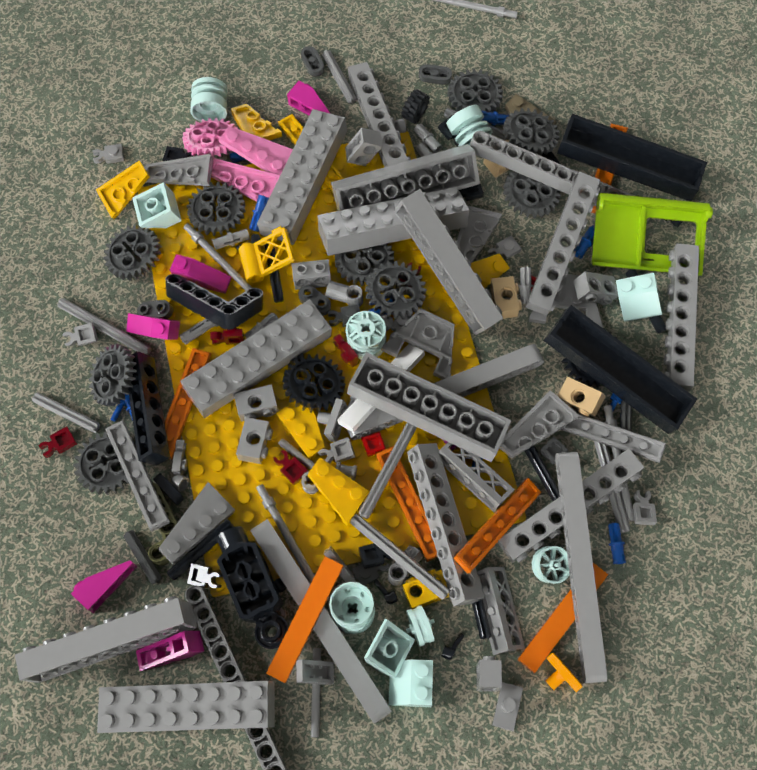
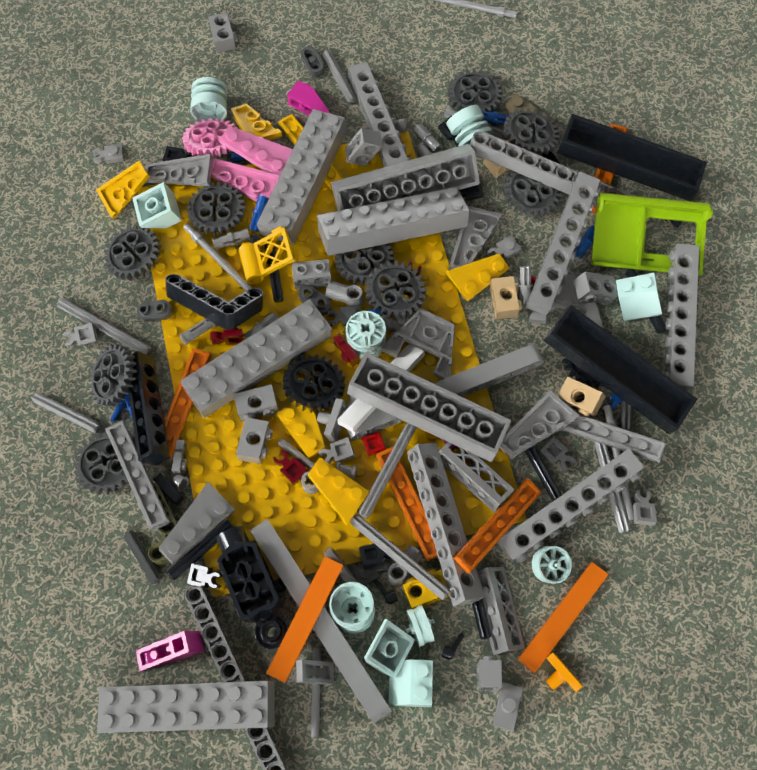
(60, 441): dark red plate -> none
(98, 587): dark pink slope -> none
(105, 640): light grey brick -> none
(153, 326): dark pink slope -> none
(200, 274): dark pink slope -> none
(222, 32): none -> light grey brick
(269, 504): light grey bar -> none
(415, 106): black tyre -> none
(437, 74): dark grey plate -> none
(448, 262): light grey brick -> none
(581, 568): light grey beam -> none
(616, 544): blue axle -> none

